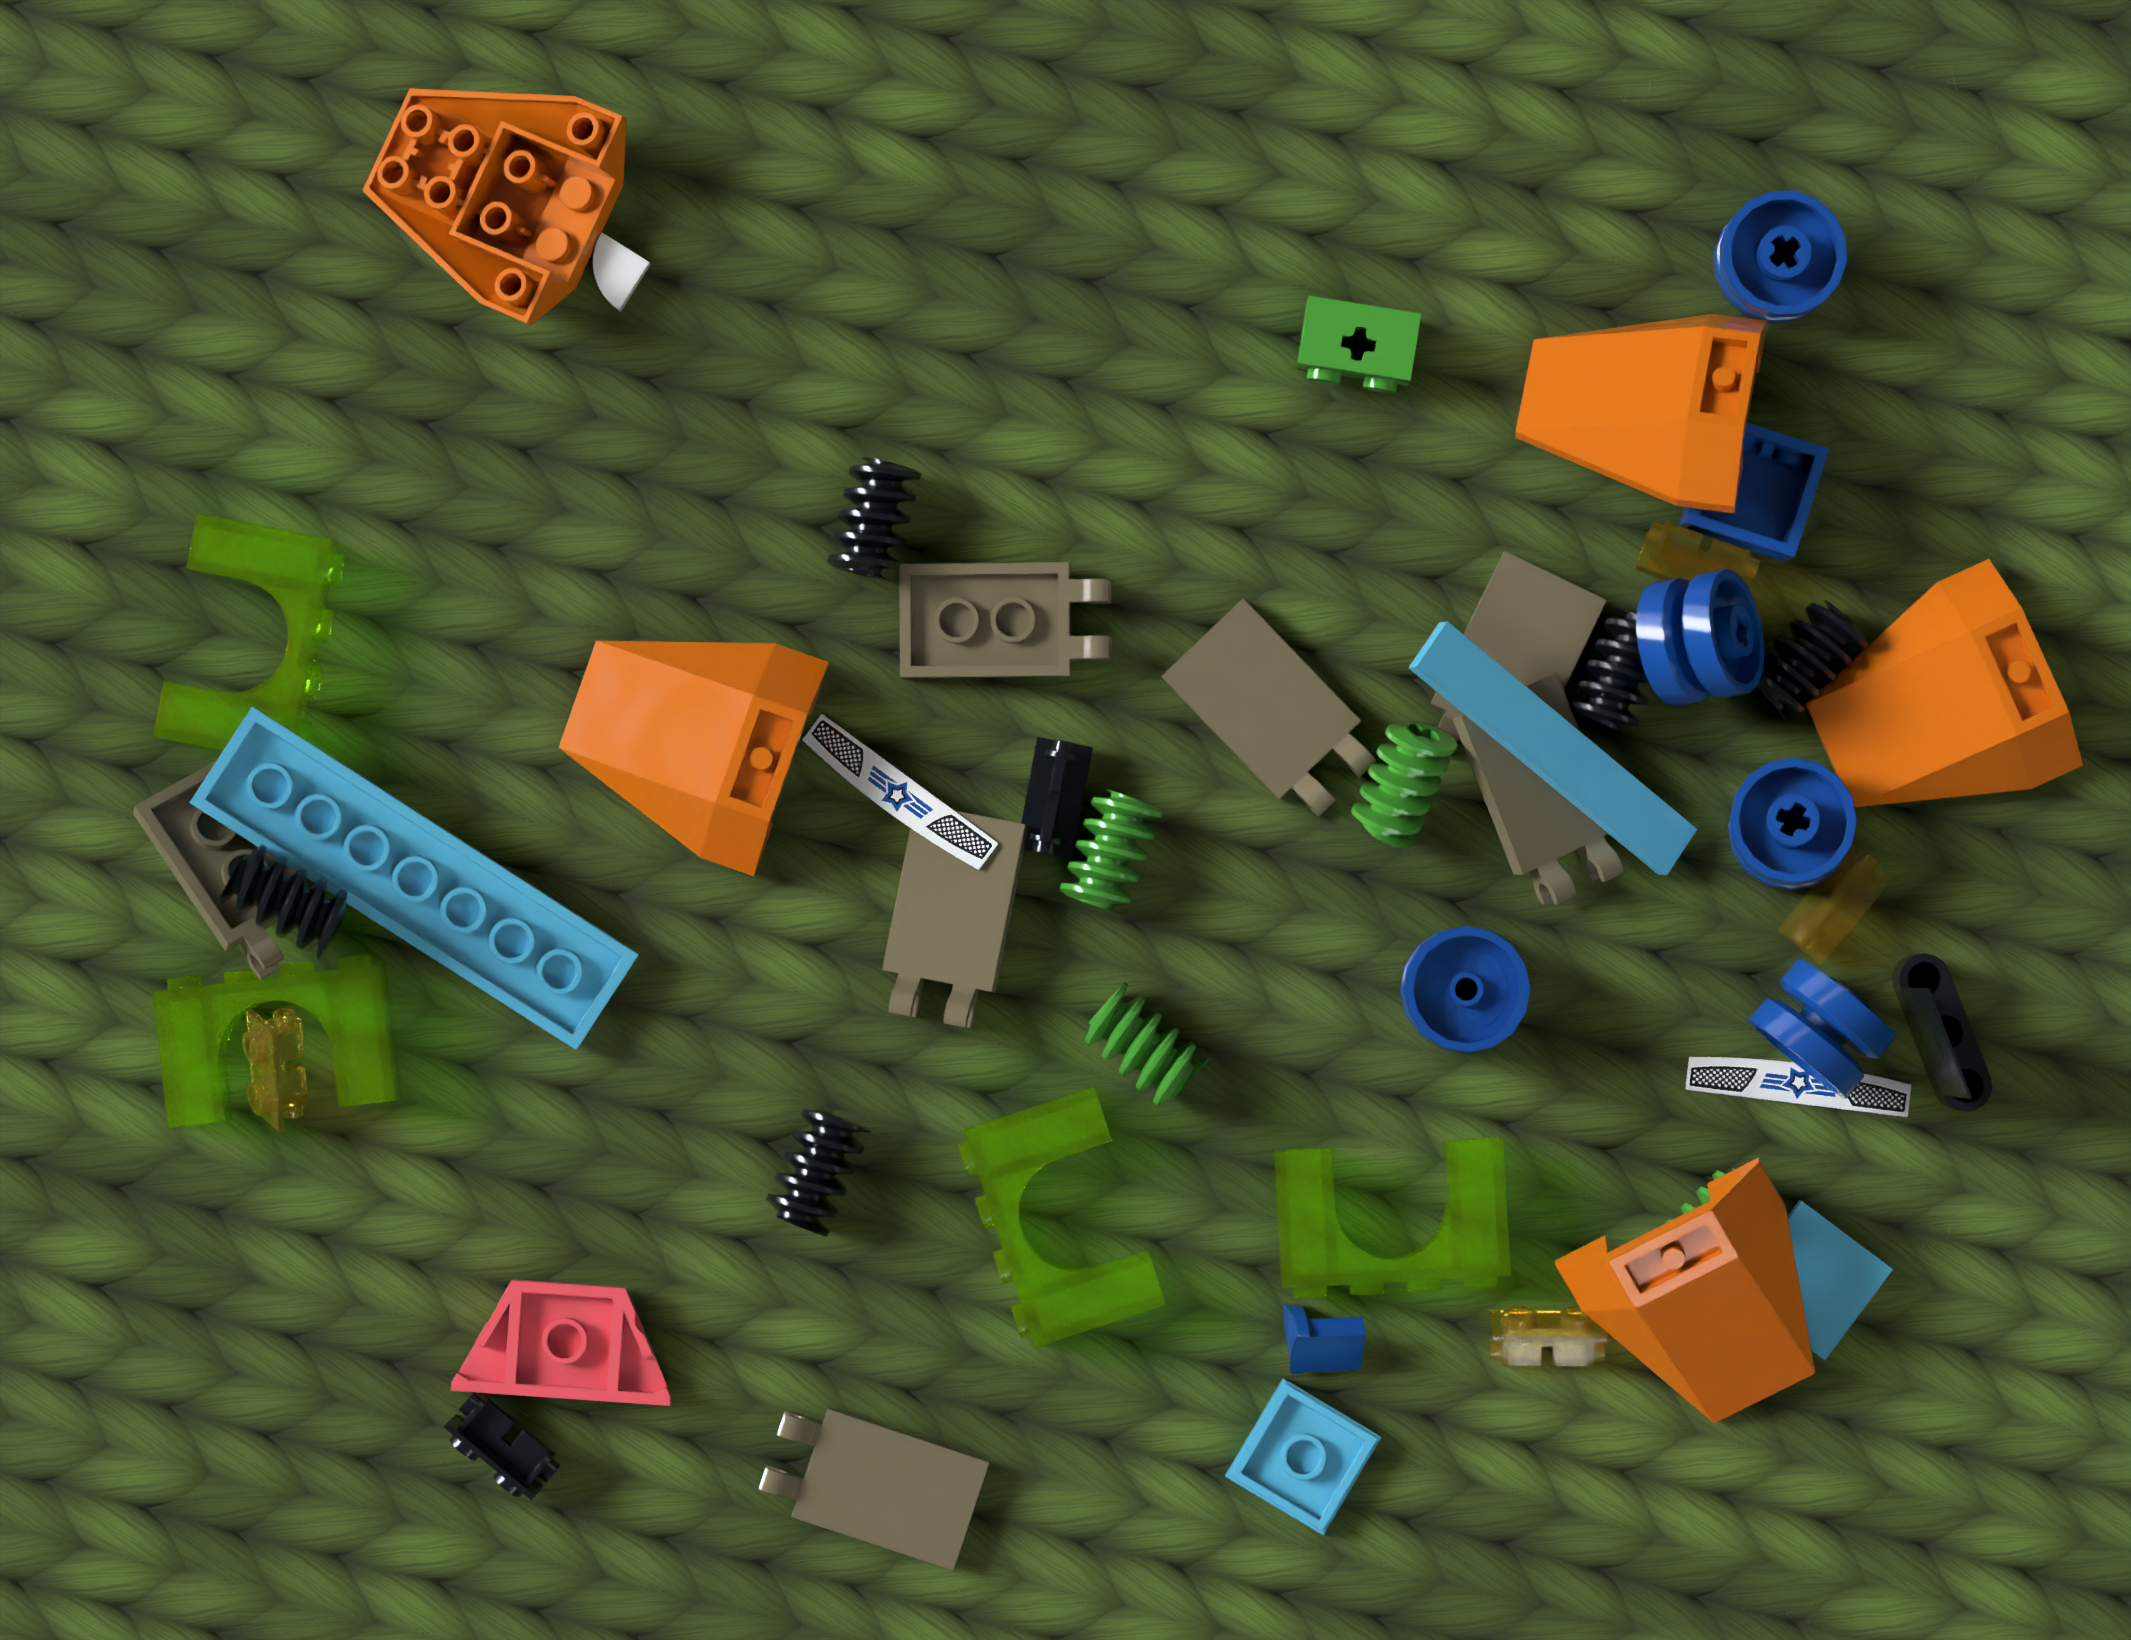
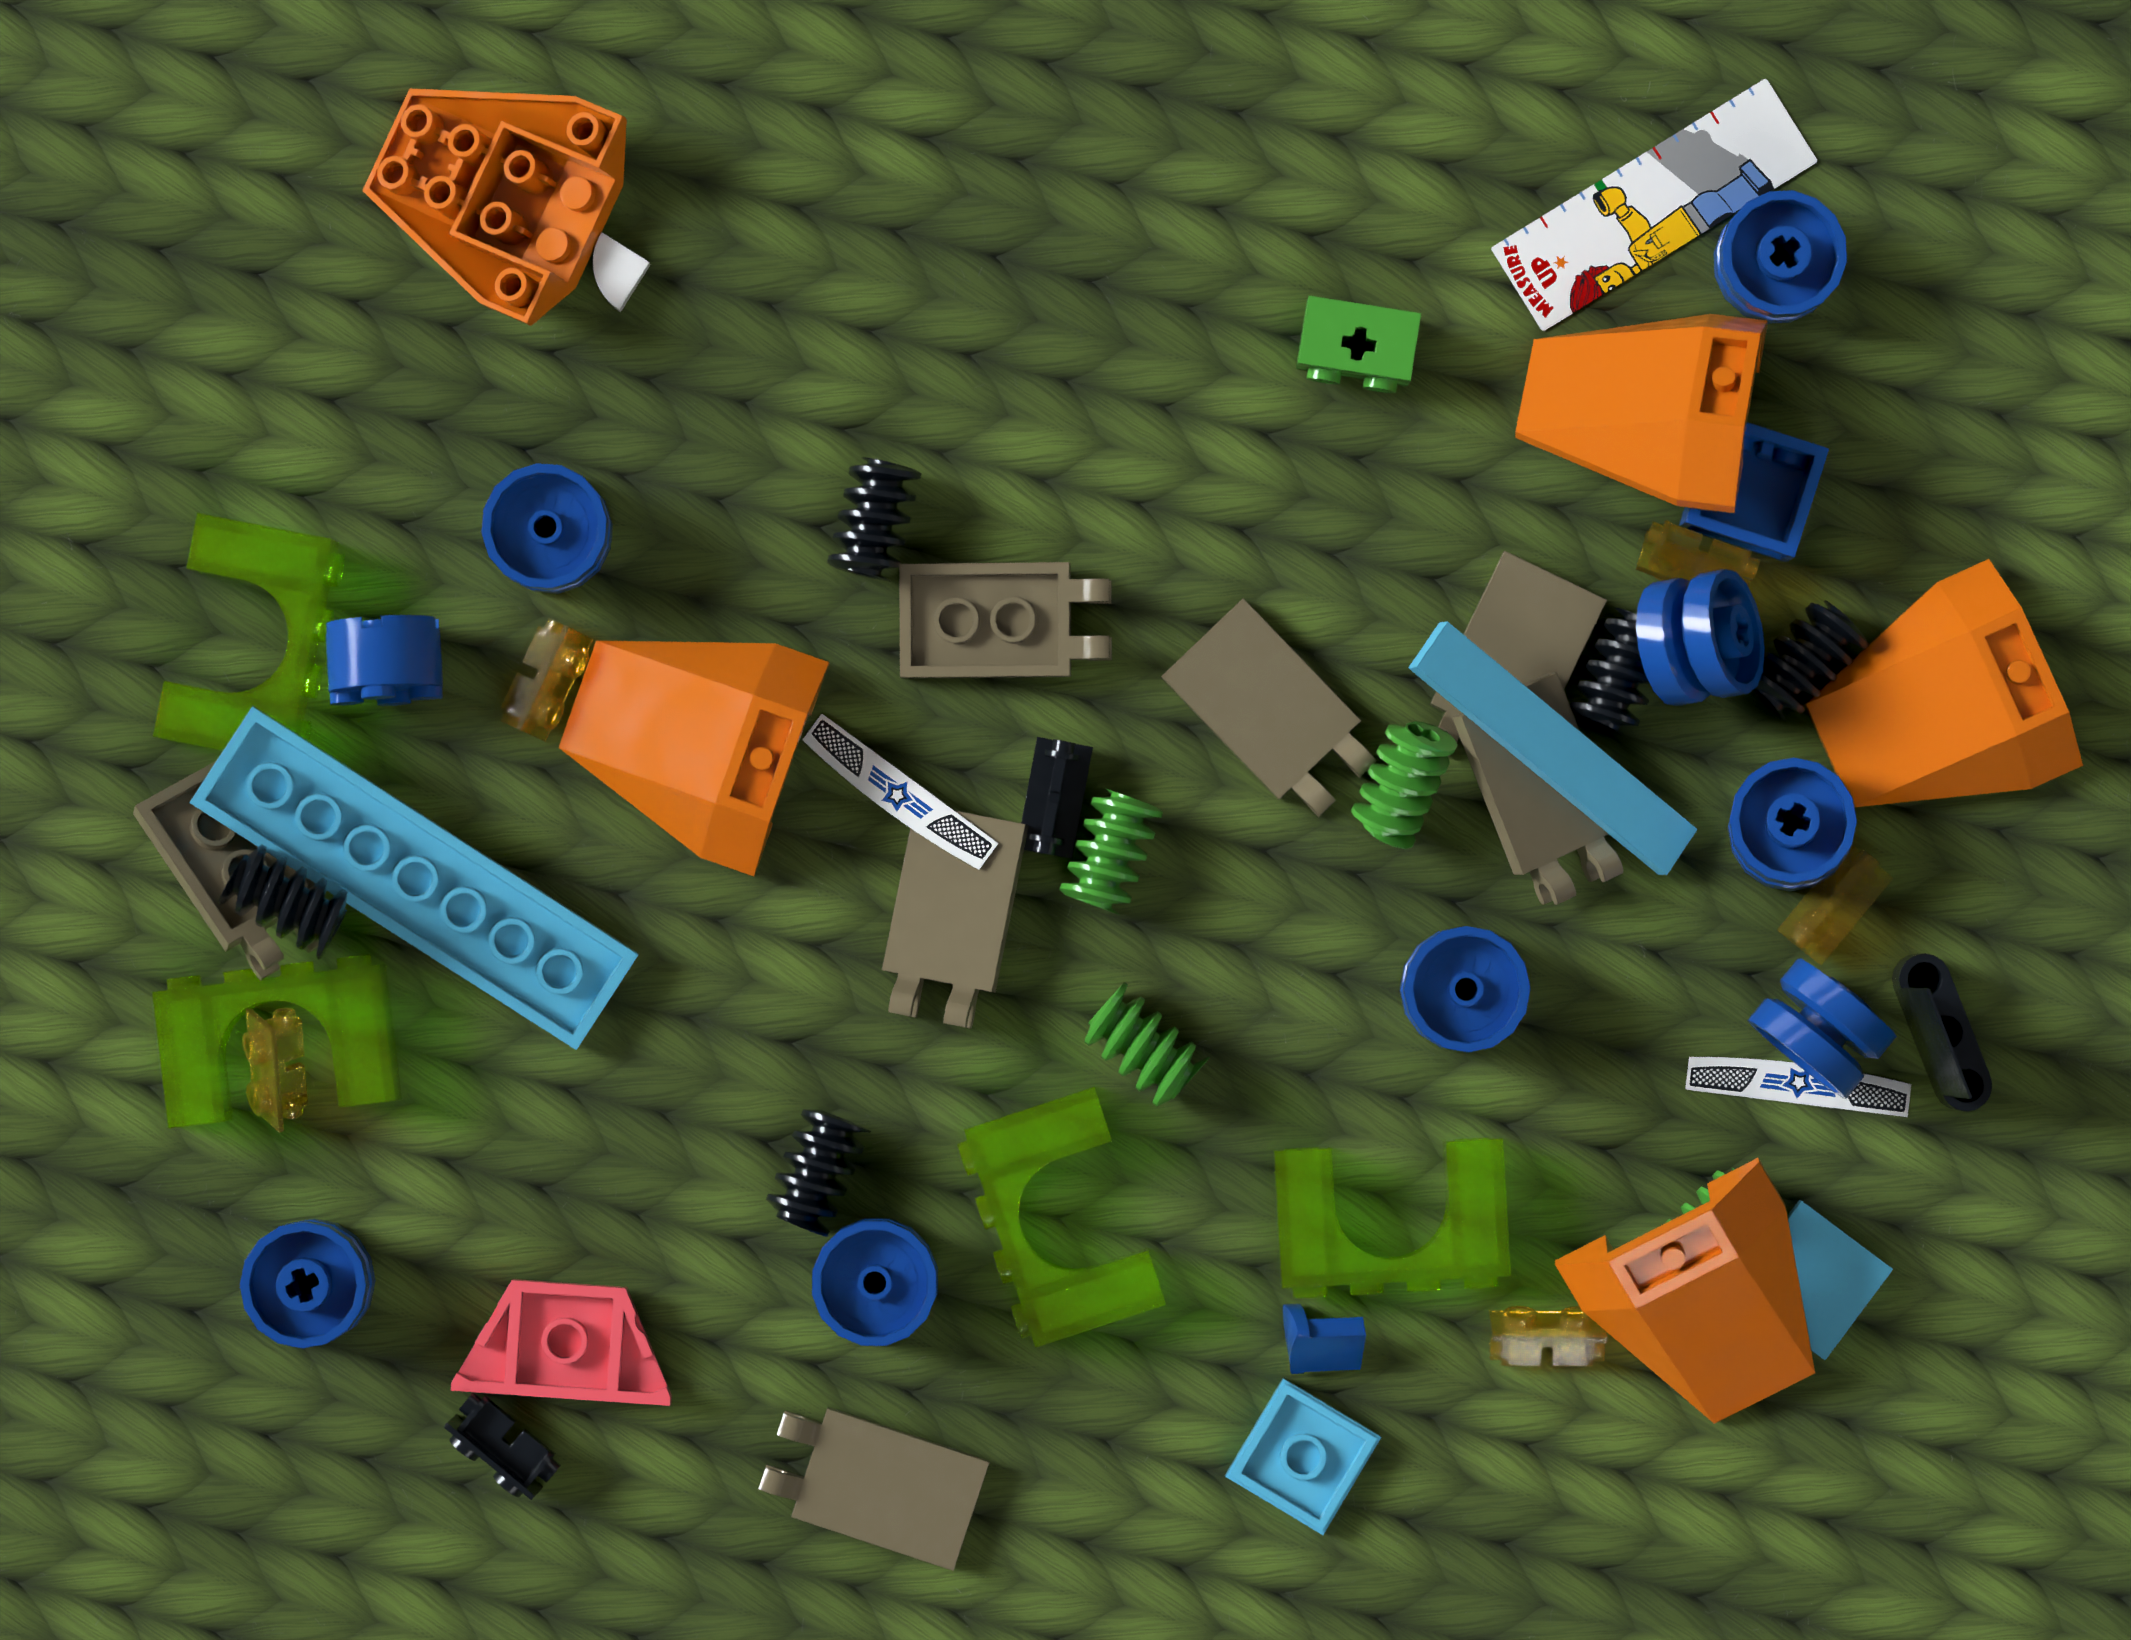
(274, 1291): none -> blue wheel
(384, 660): none -> blue brick
(516, 543): none -> blue wheel
(539, 703): none -> clear yellow hinge
(909, 1286): none -> blue wheel
(1654, 204): none -> sticker

